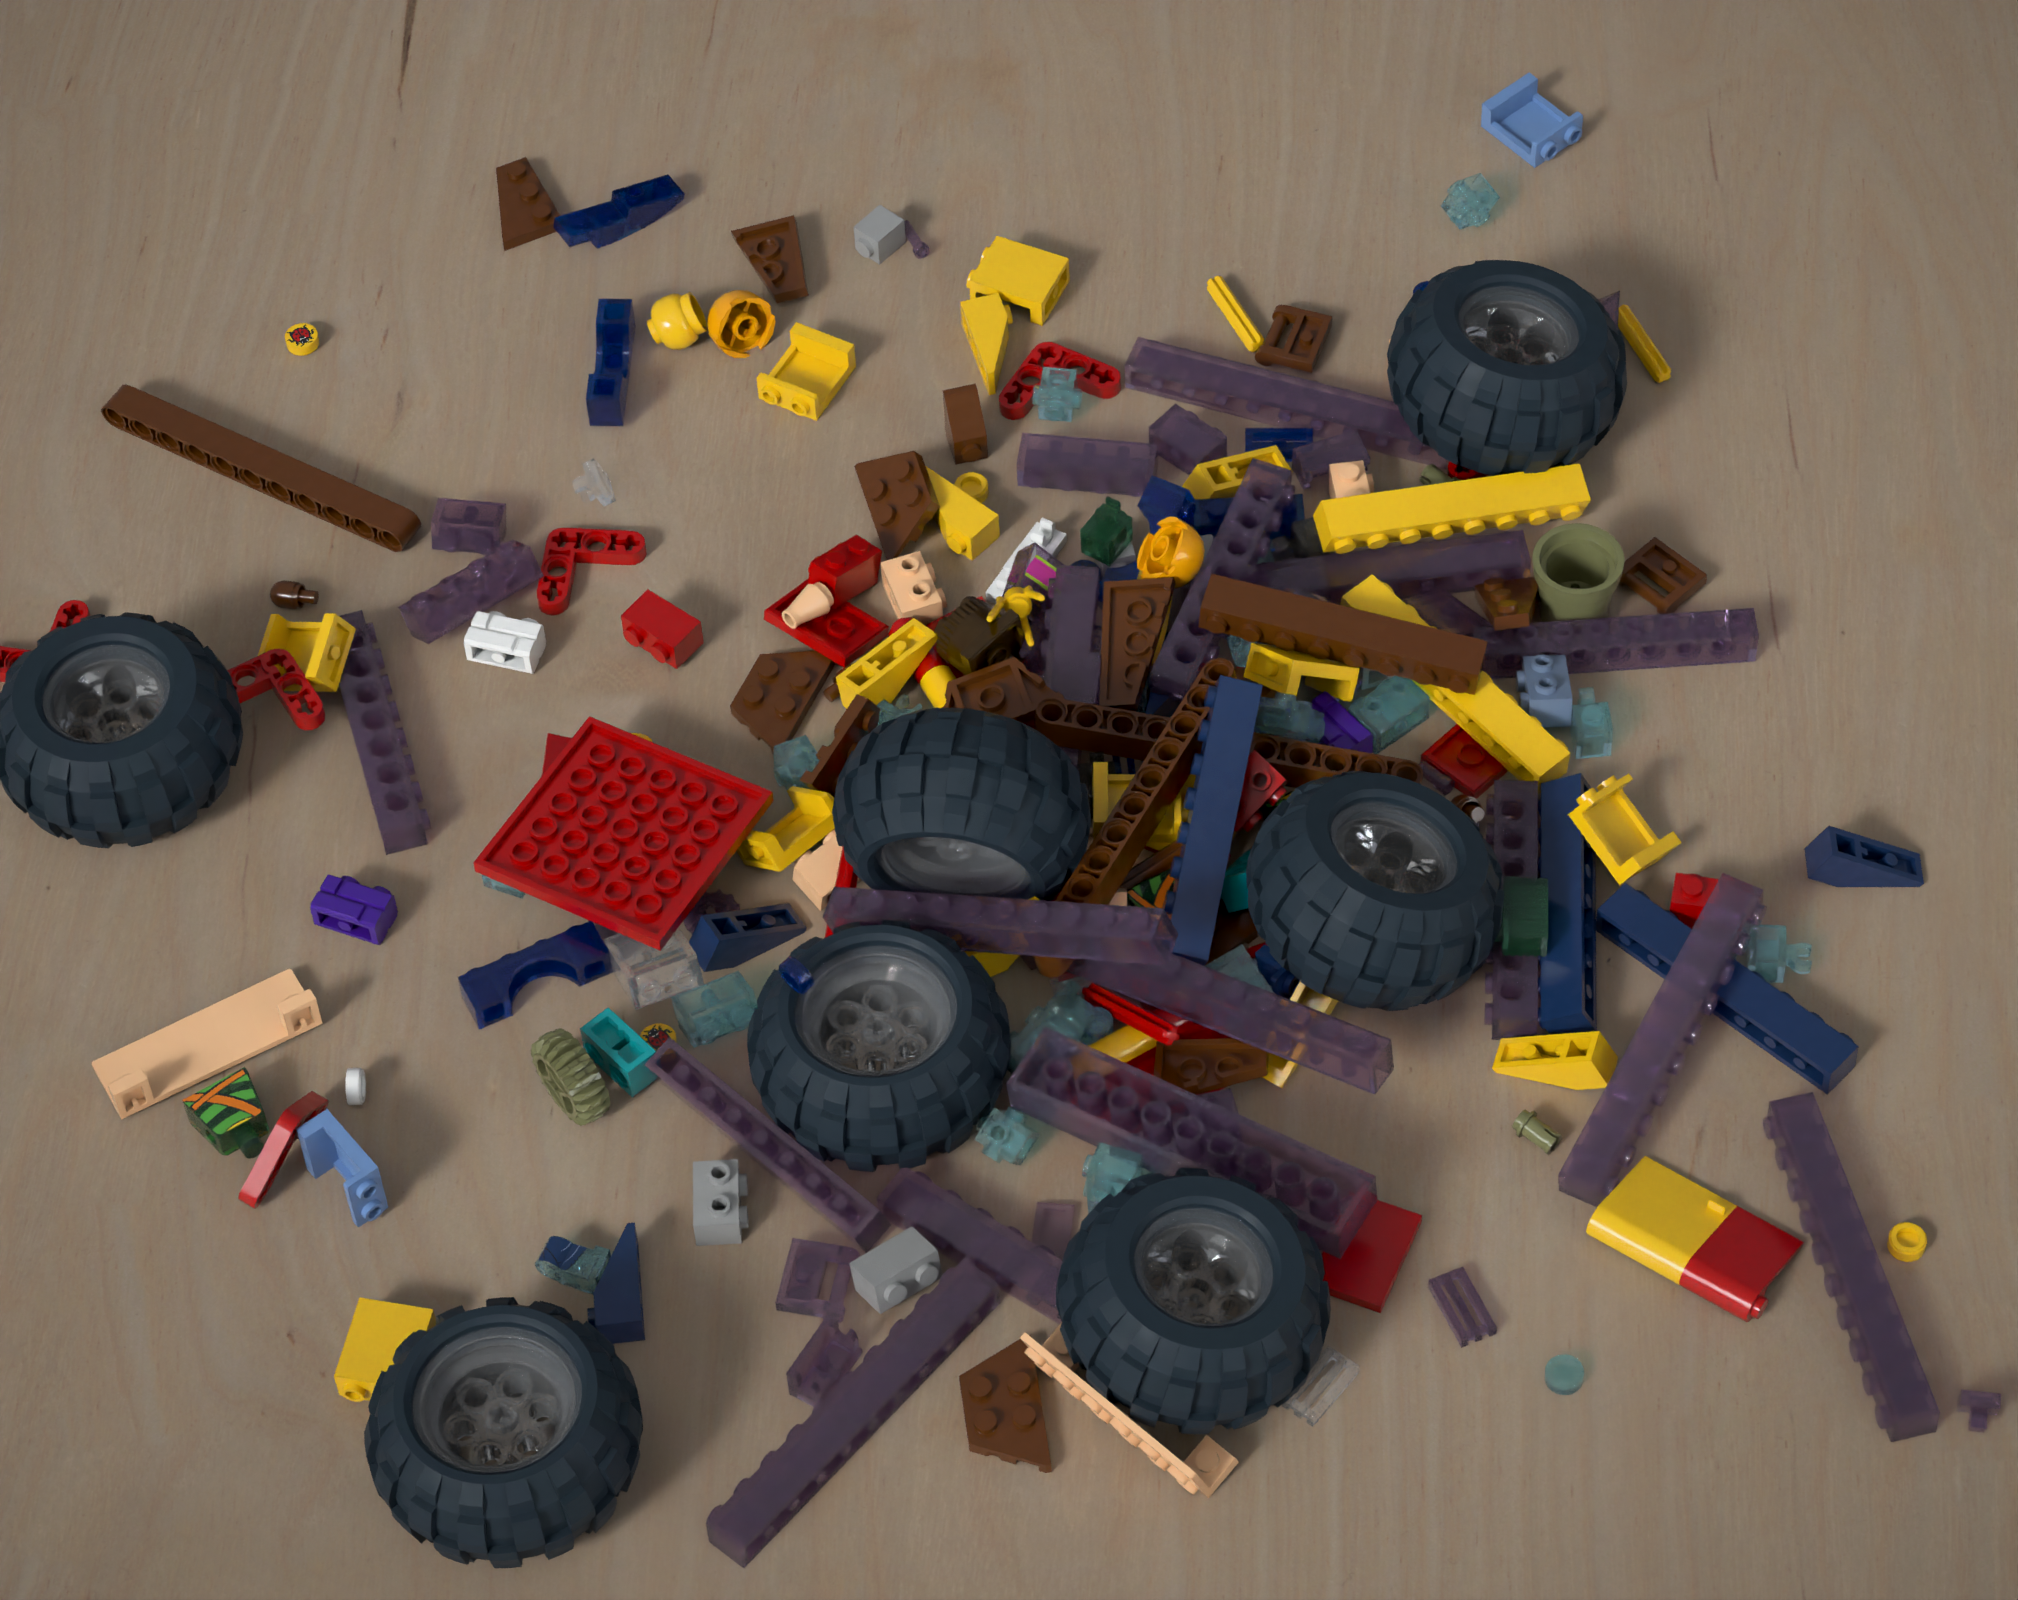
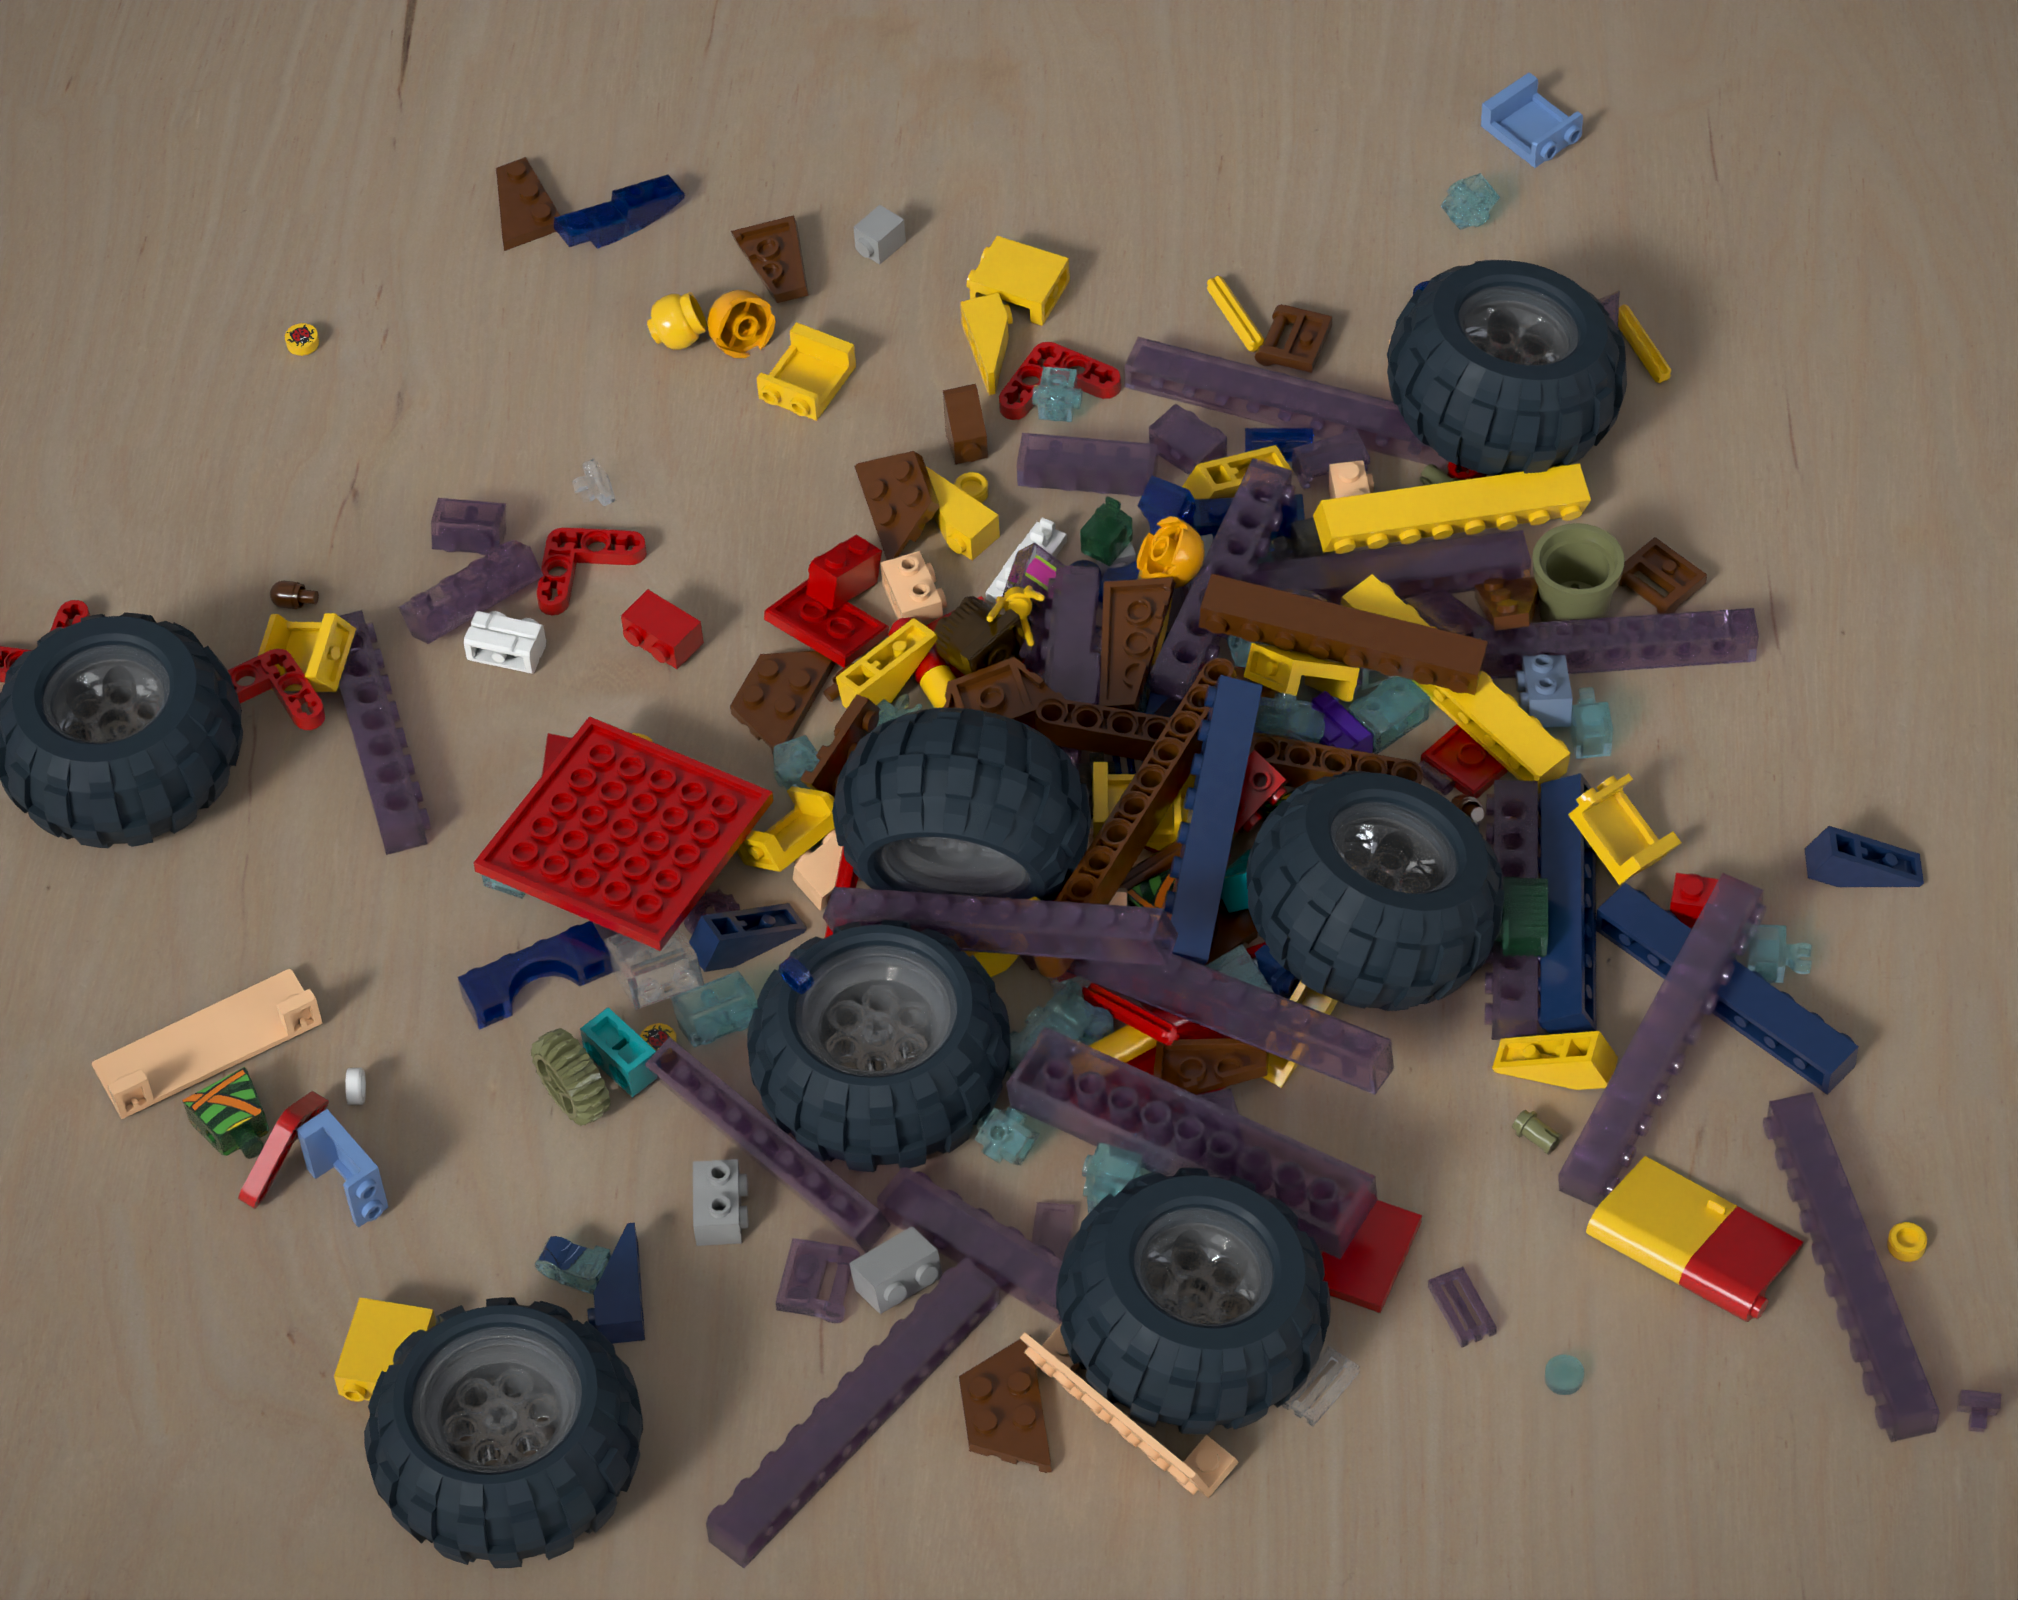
(261, 468): reddish brown beam -> none
(354, 909): dark purple brick -> none
(614, 348): clear blue arch -> none
(808, 605): light nougat cone -> none
(823, 1362): clear purple hinge -> none
(920, 248): clear purple piece -> none

